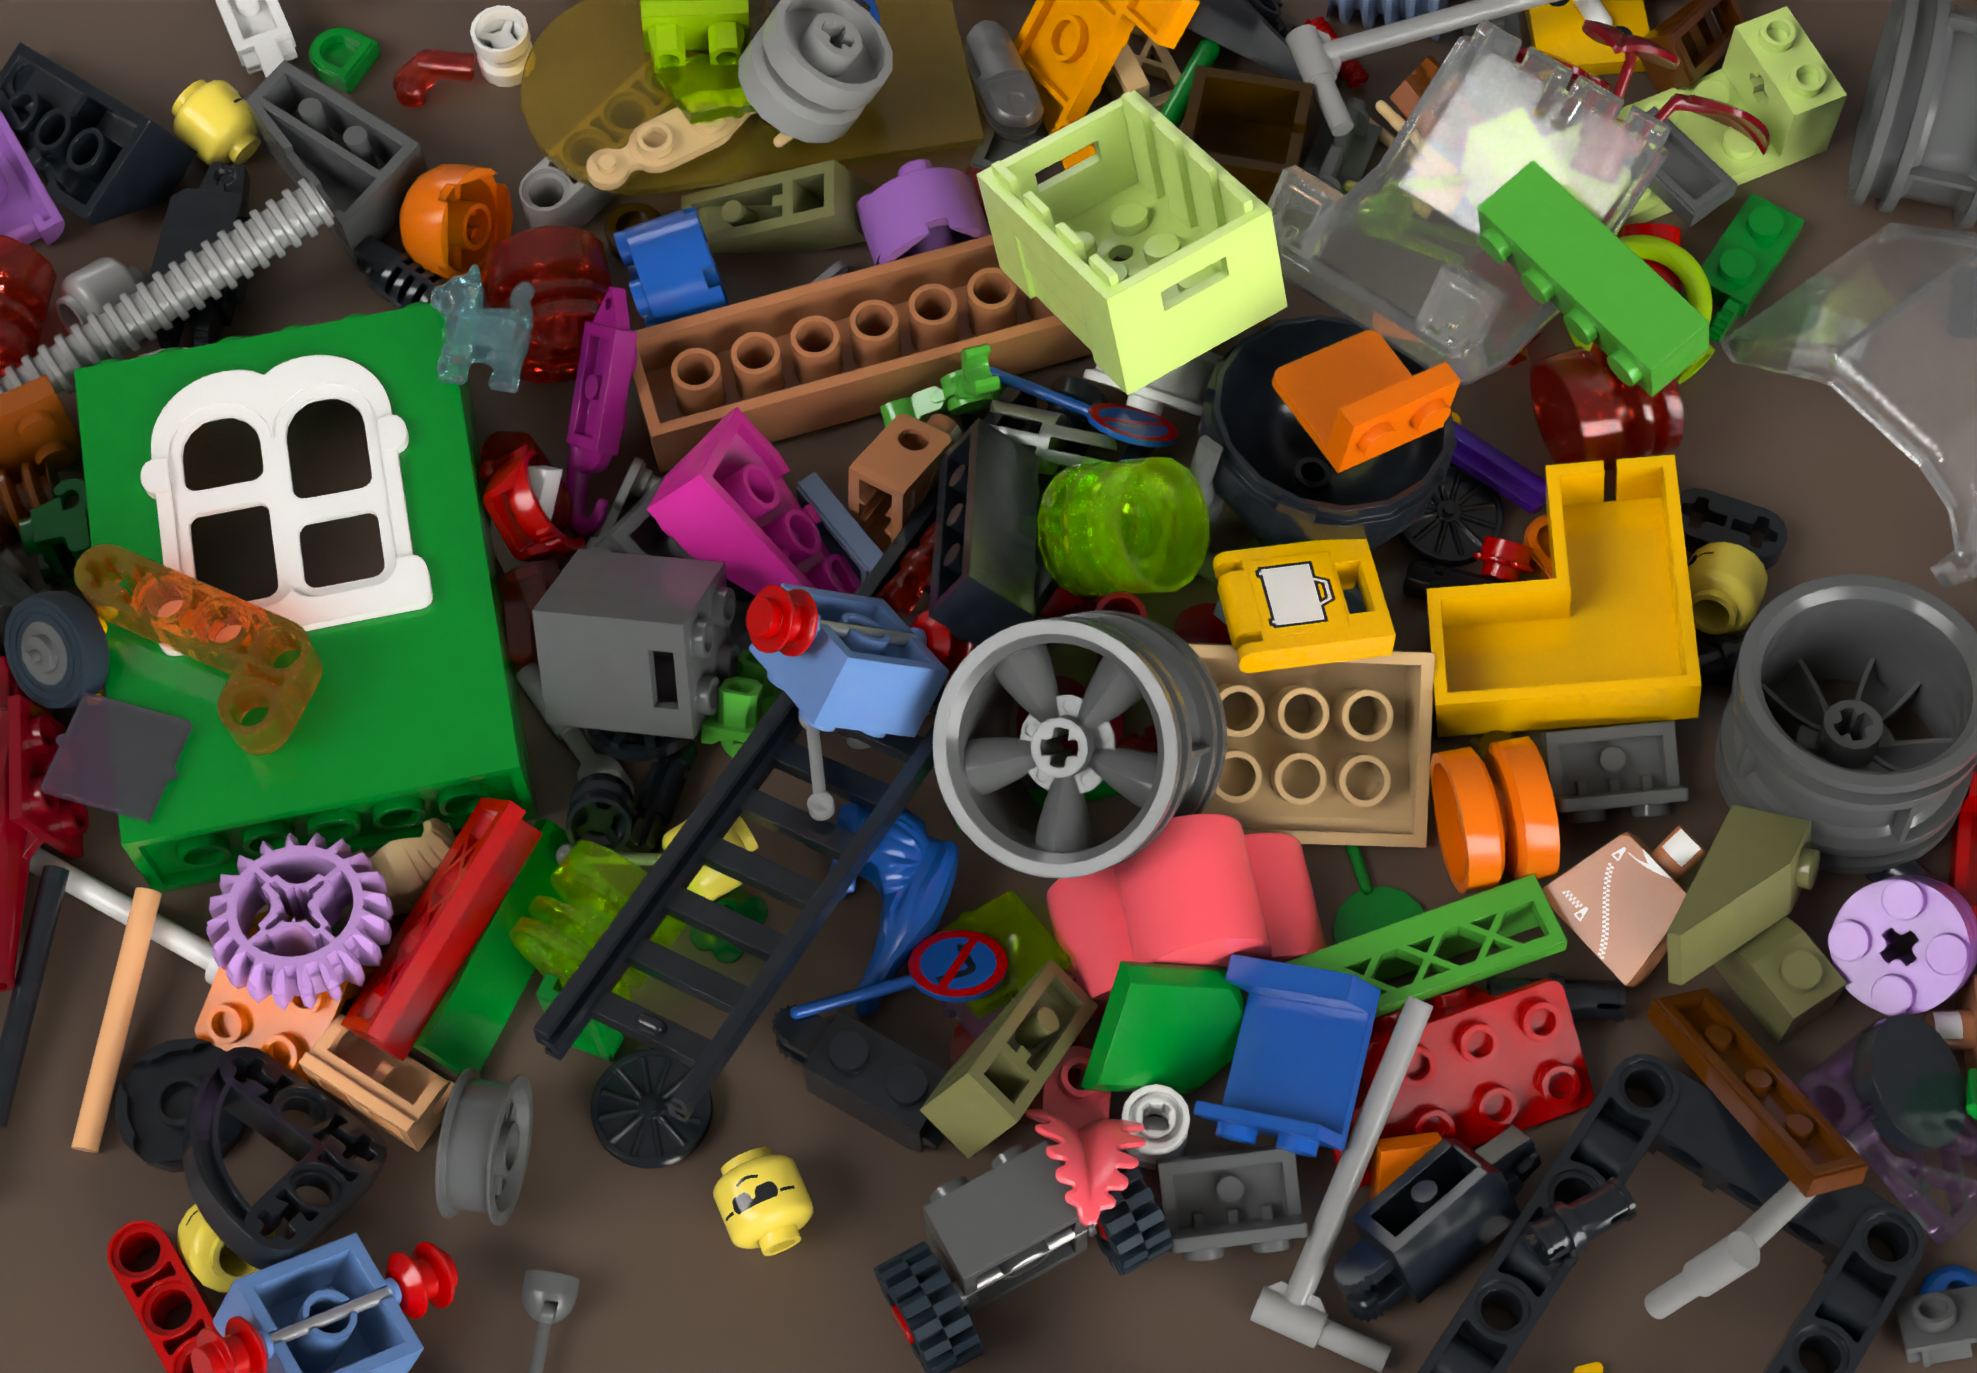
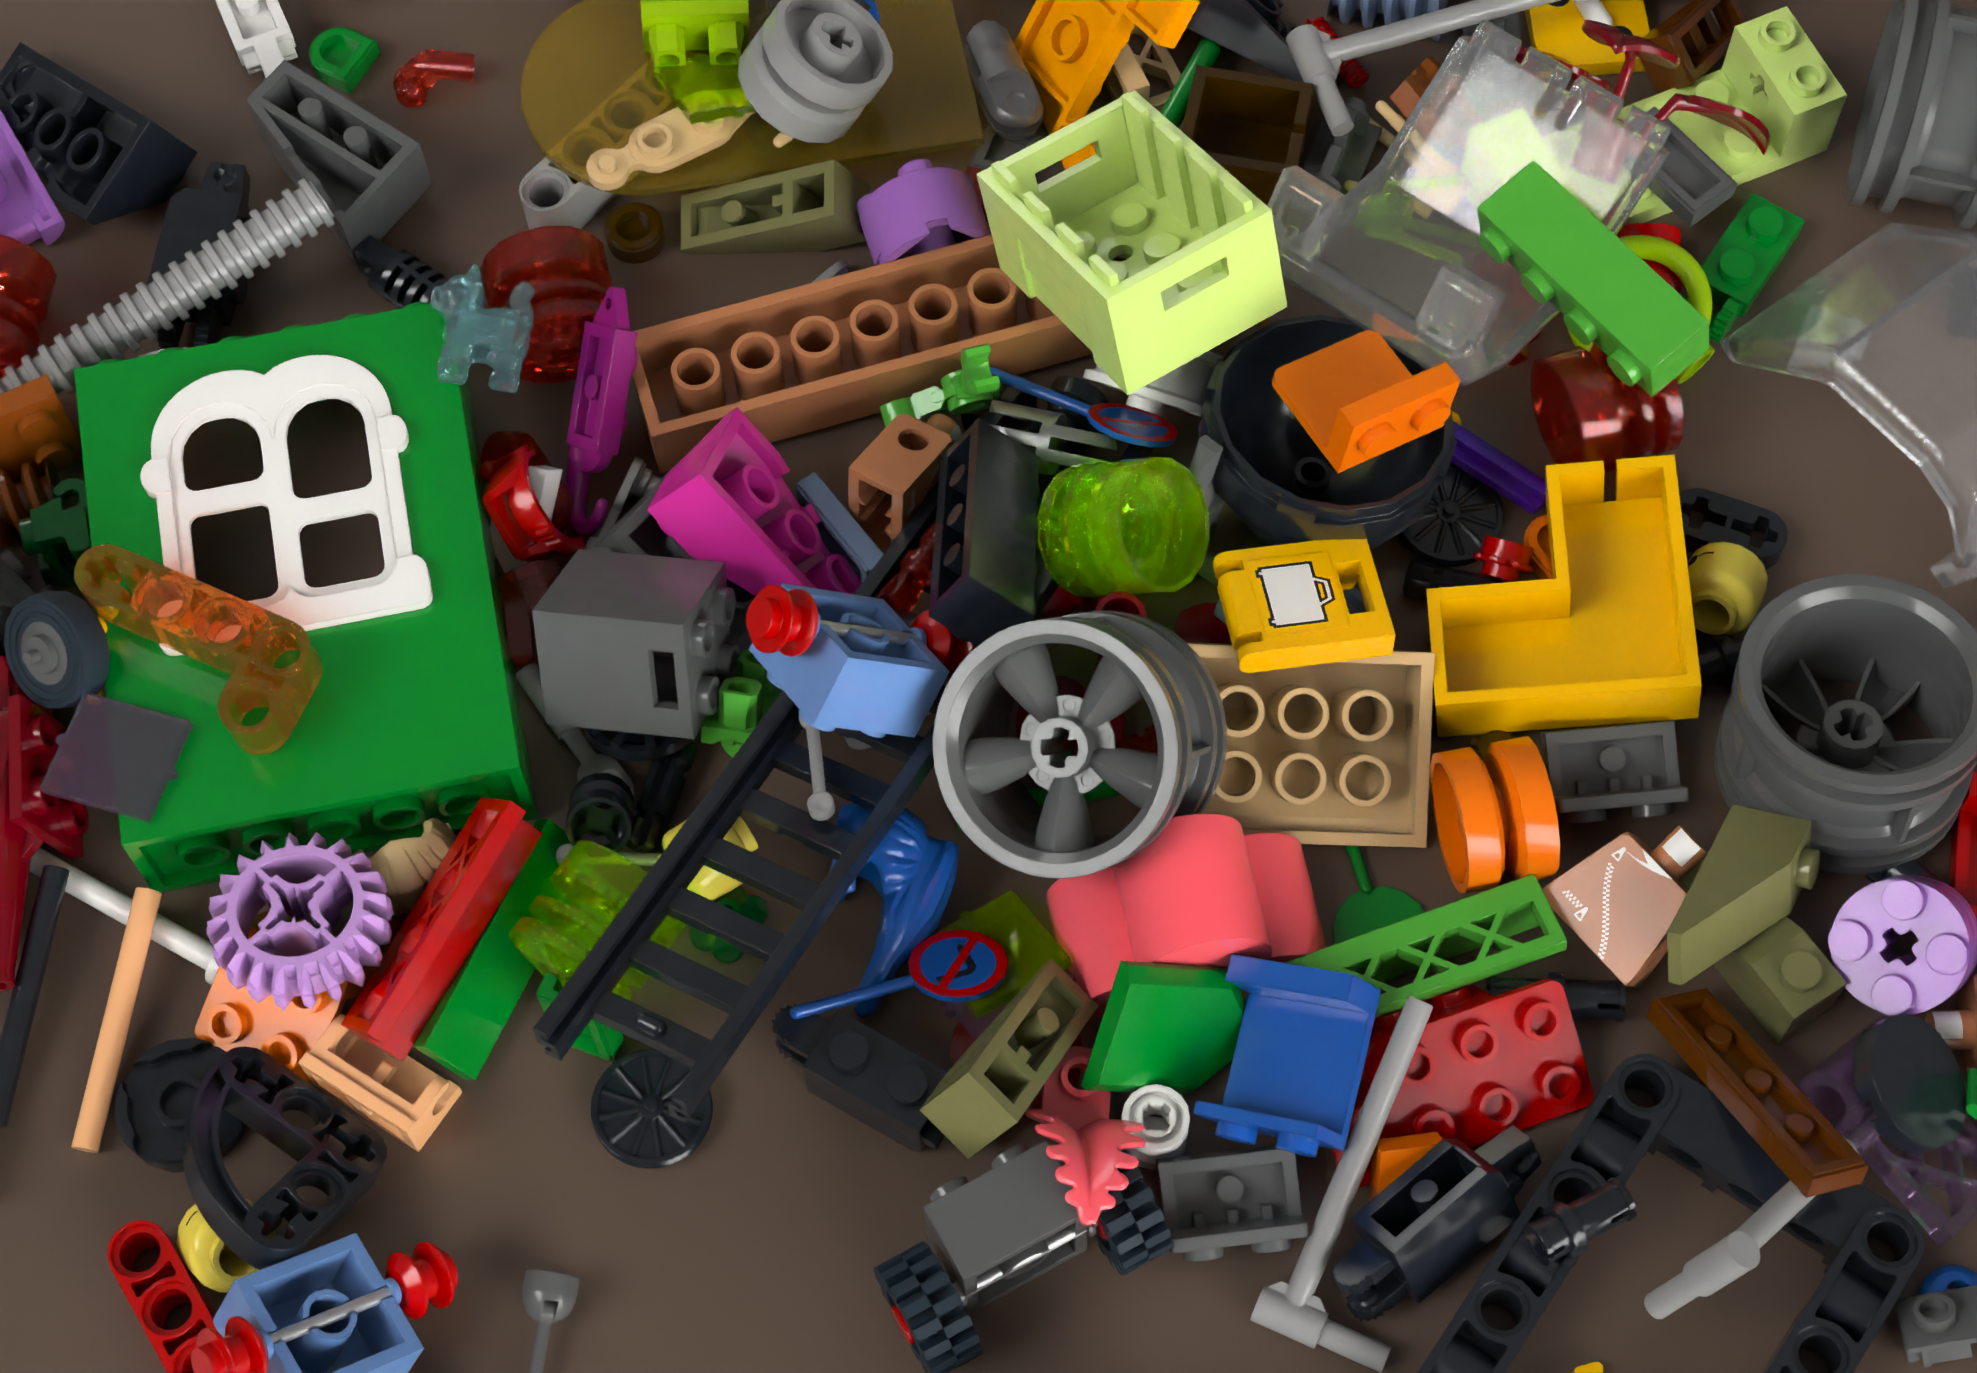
(93, 287): light grey head -> none
(215, 122): light yellow head -> none
(454, 218): orange cylinder -> none
(484, 1146): dark grey wheel -> none
(501, 44): white wheel -> none
(671, 267): blue brick -> none
(763, 1201): light yellow head -> none

